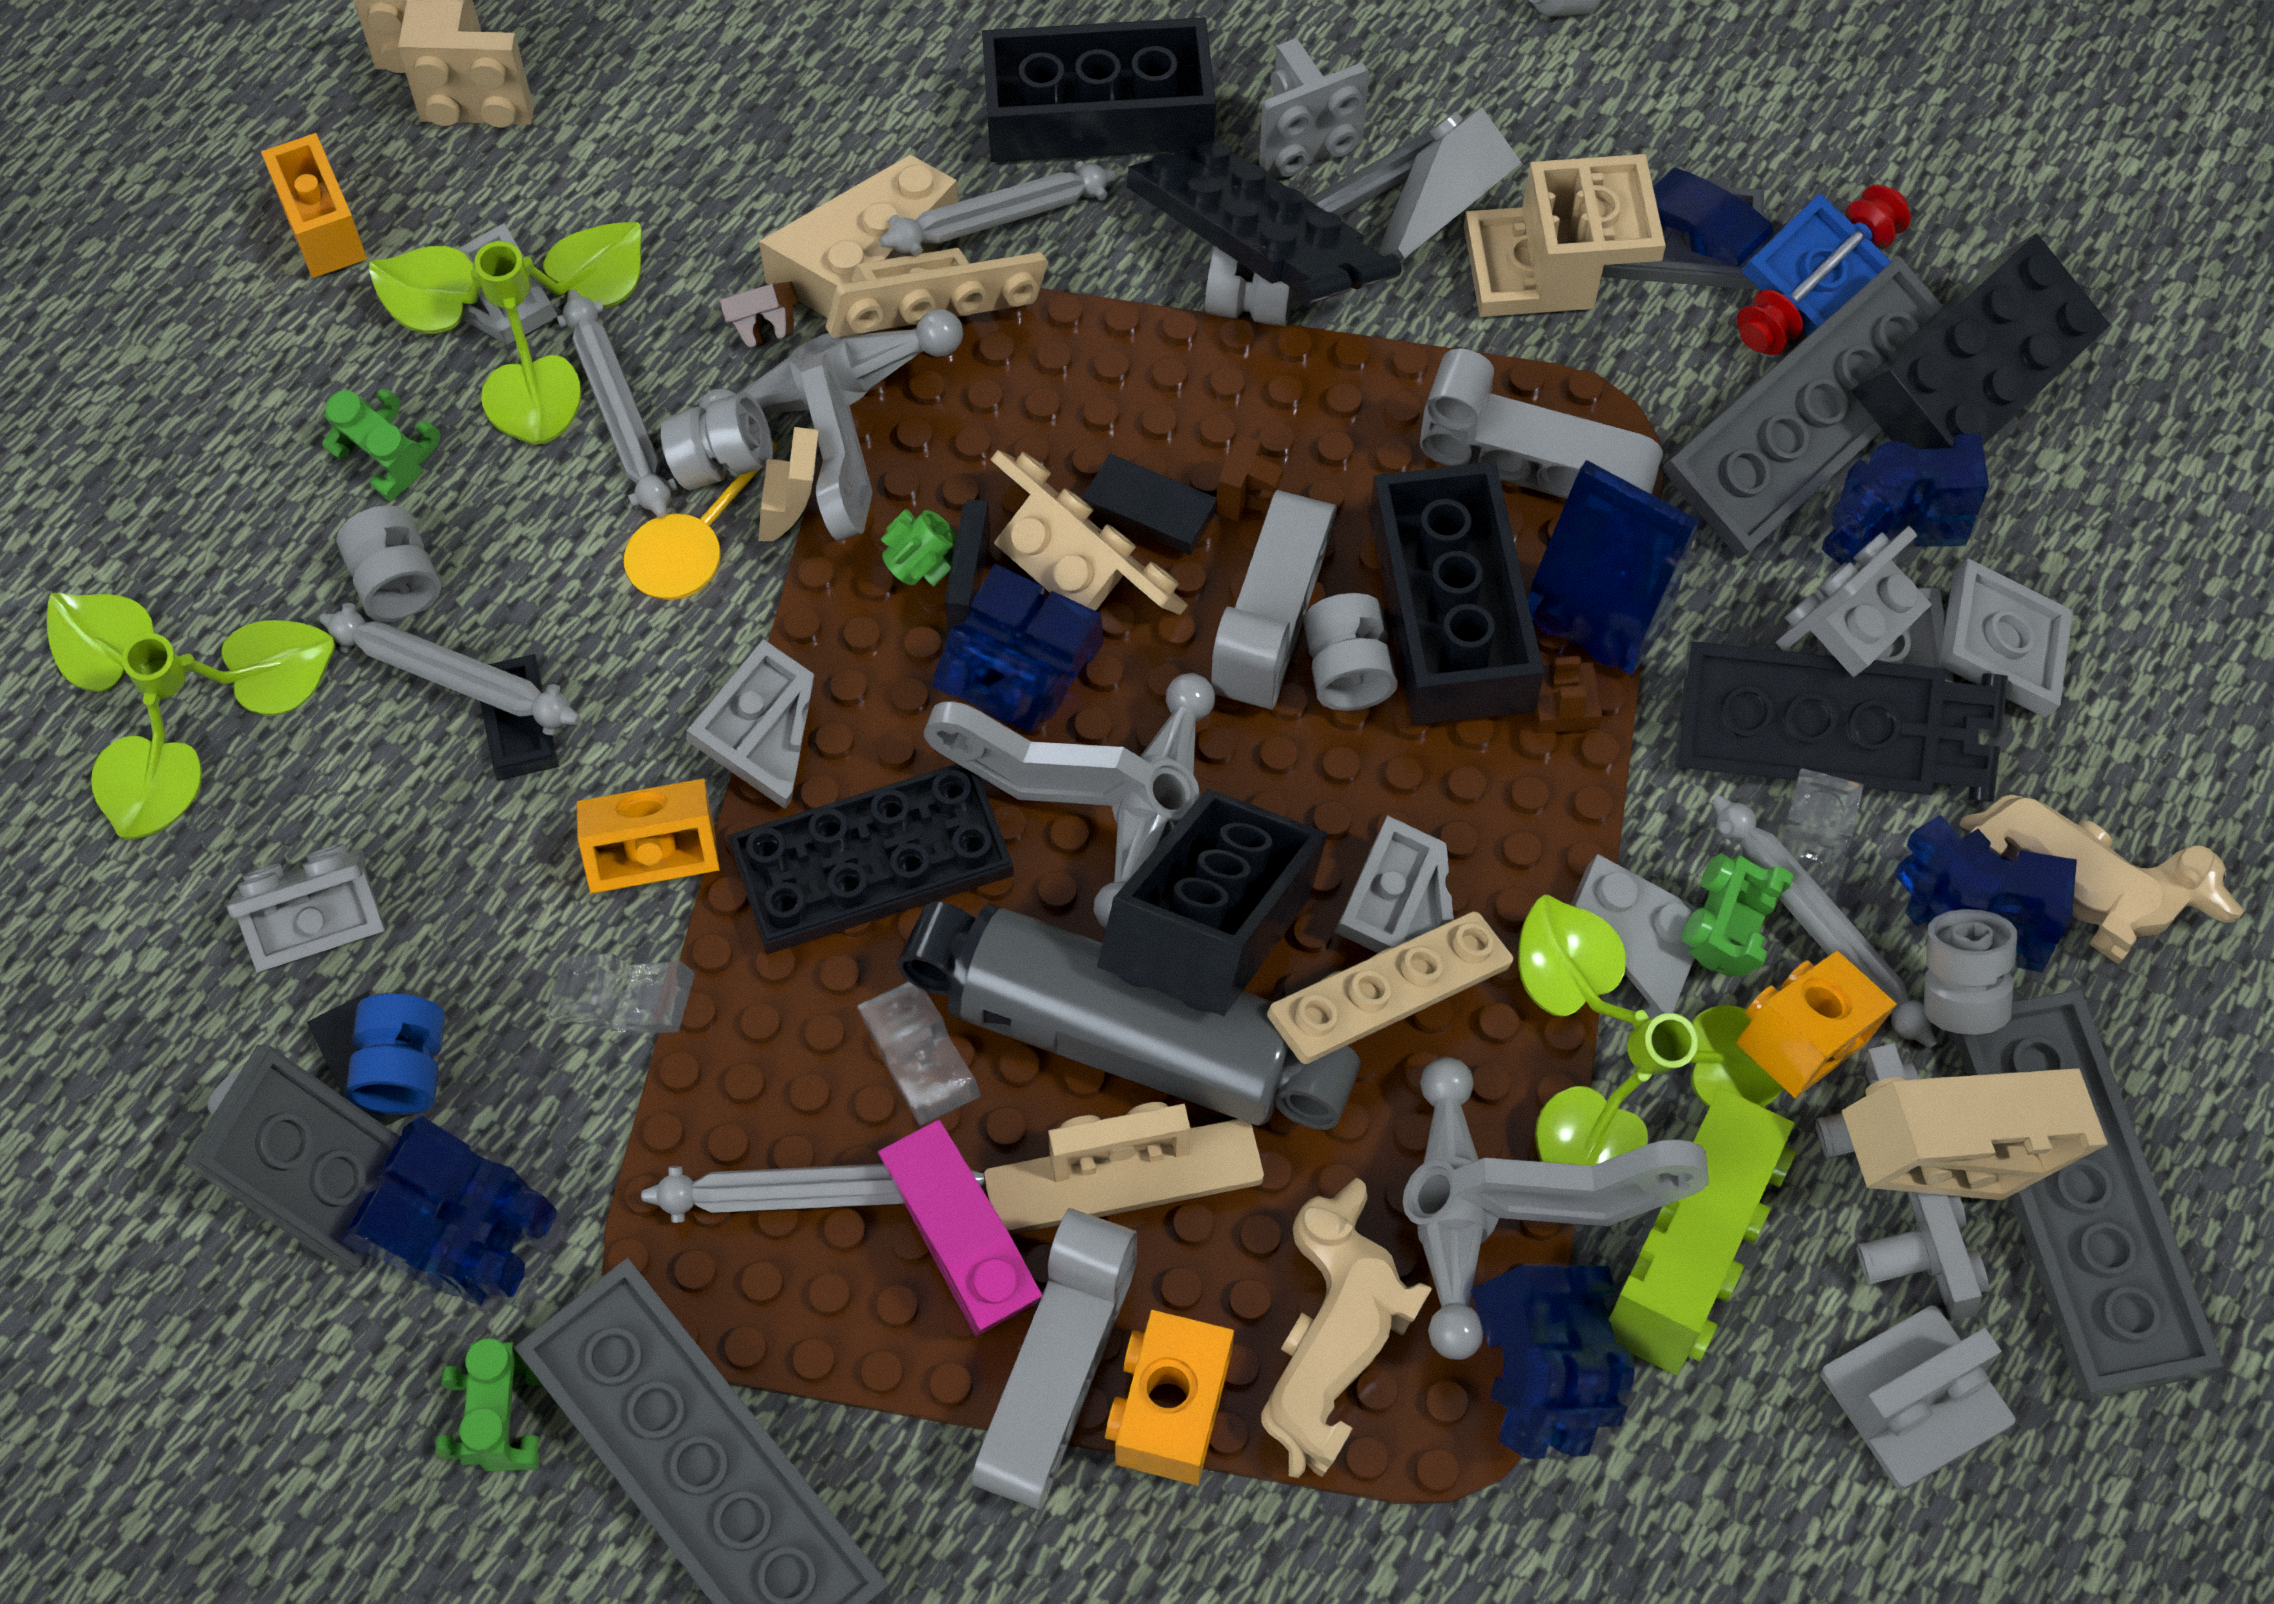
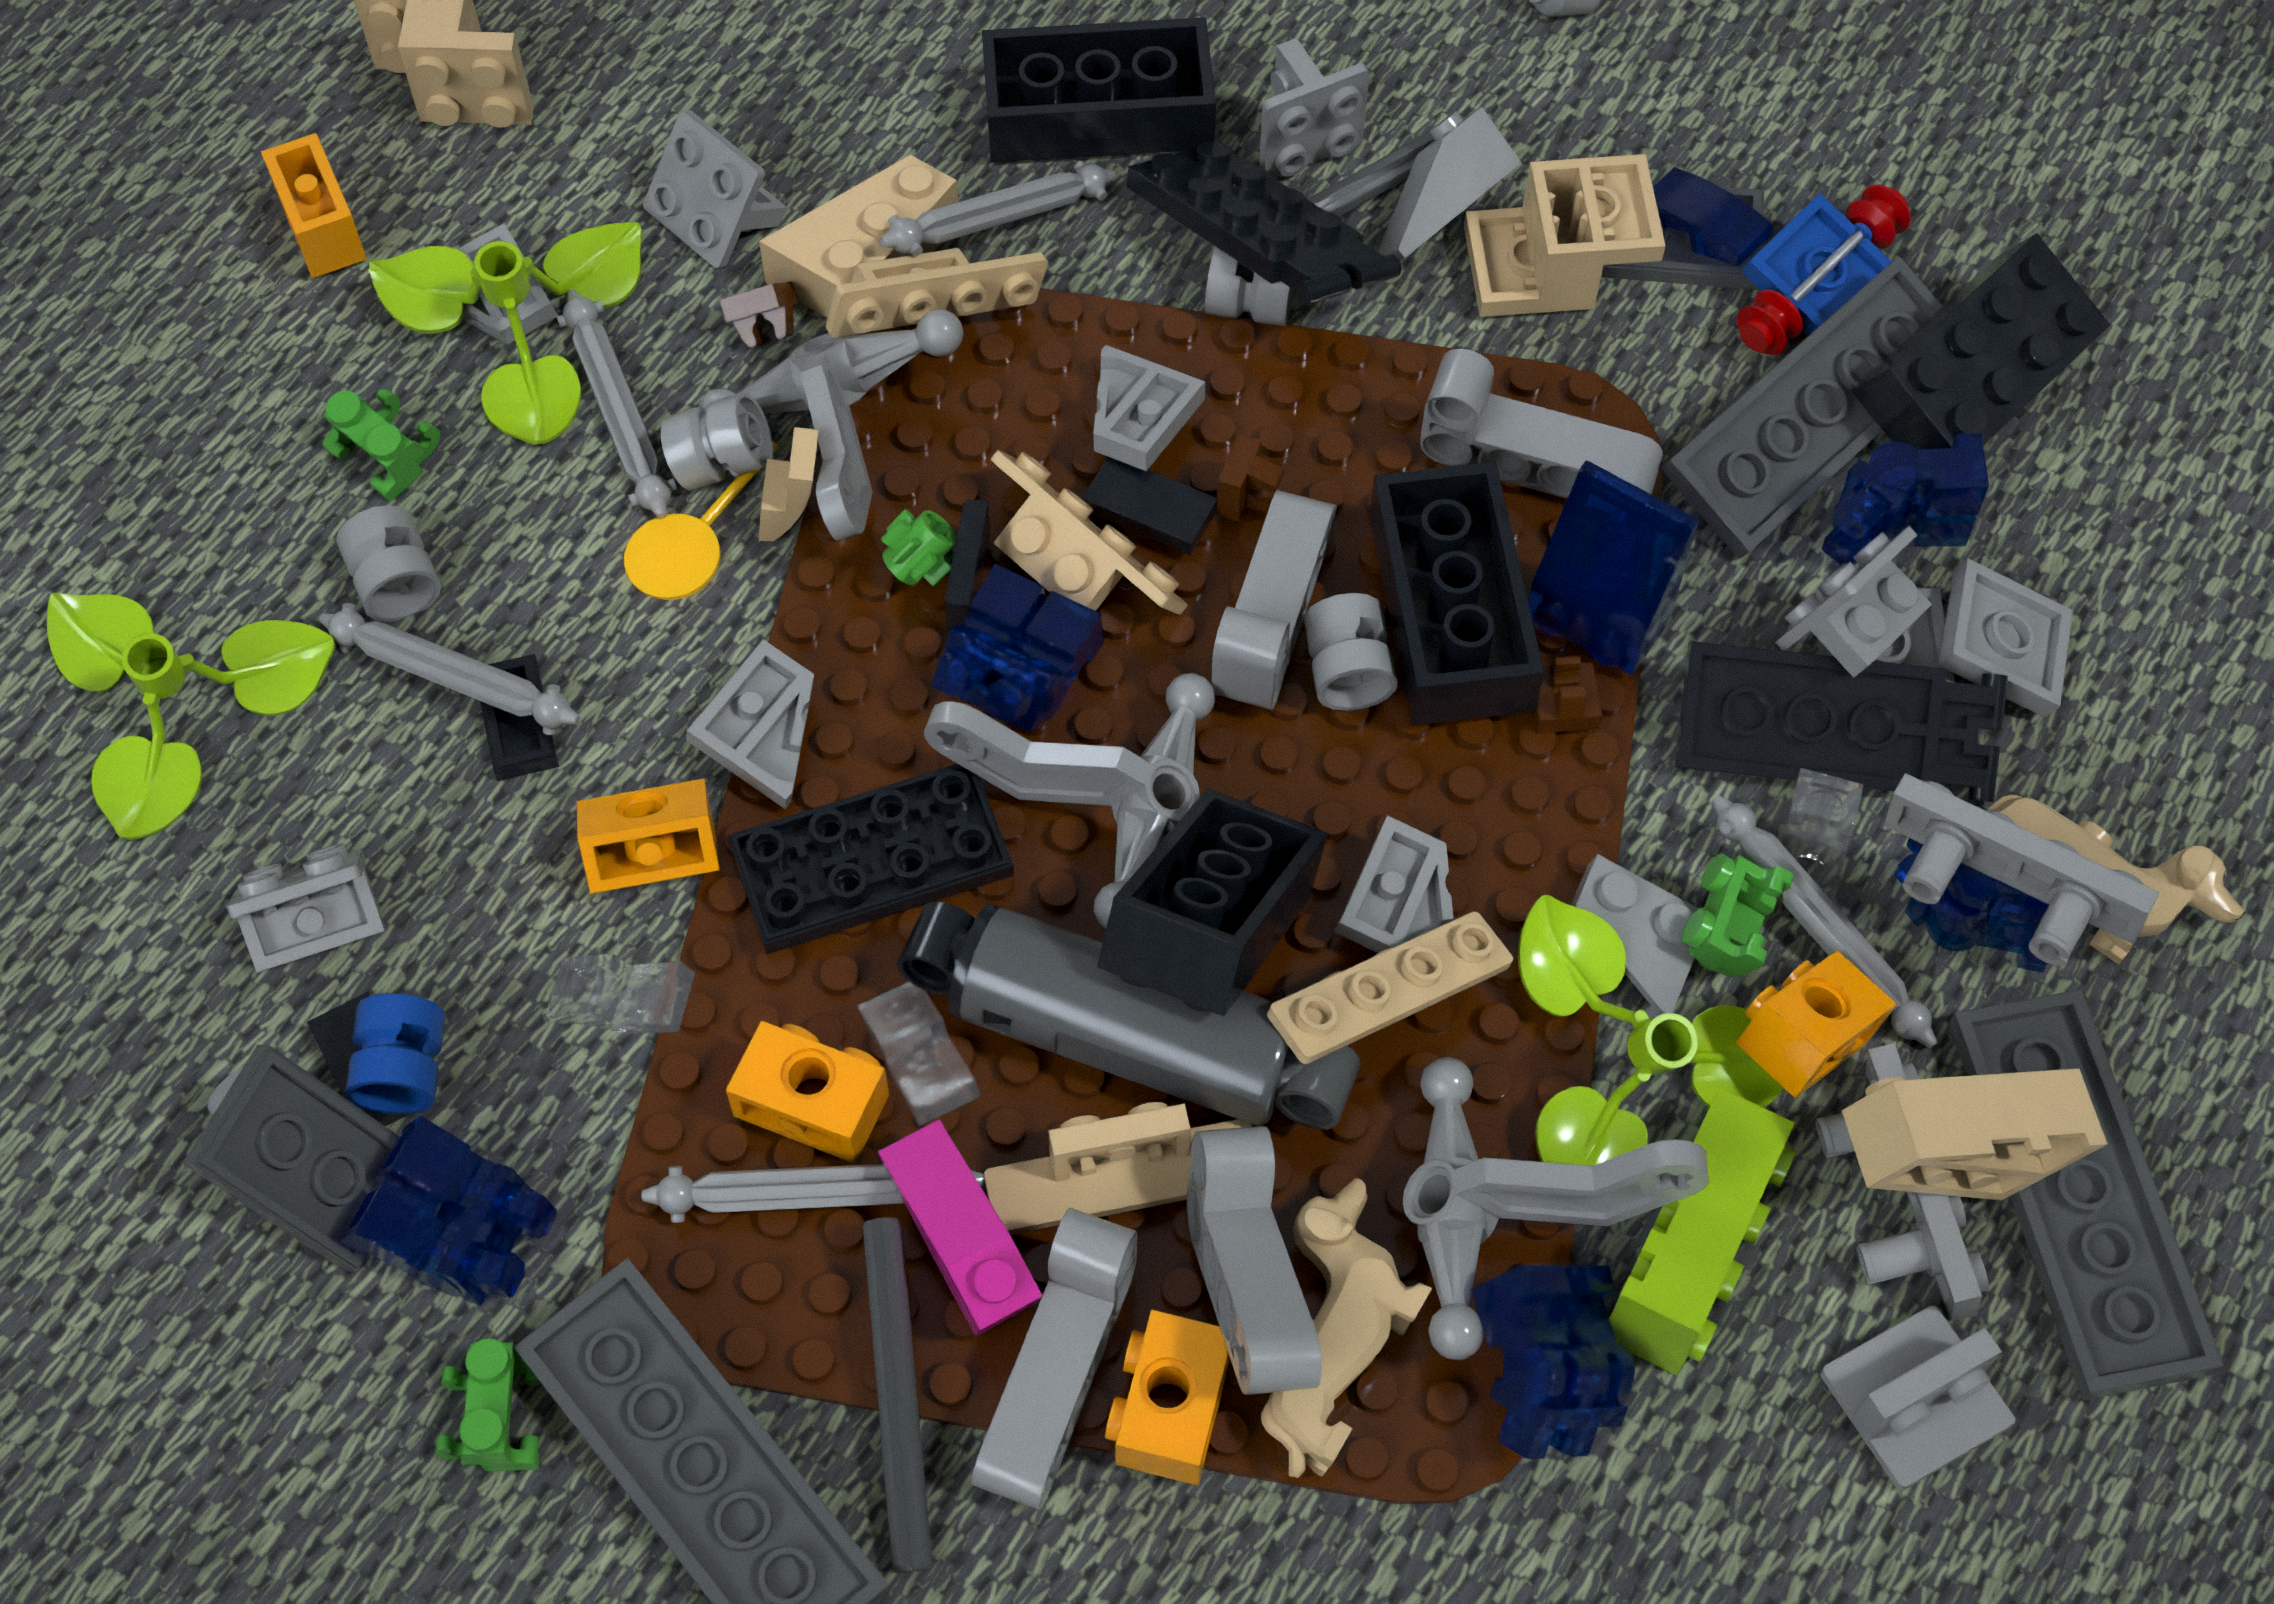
(709, 191): none -> light grey bracket
(832, 1120): none -> light orange brick
(897, 1396): none -> dark grey axle
(1141, 407): none -> light grey wing
(1247, 1262): none -> light grey beam
(1969, 971): light grey wheel -> none
(2043, 868): none -> light grey plate

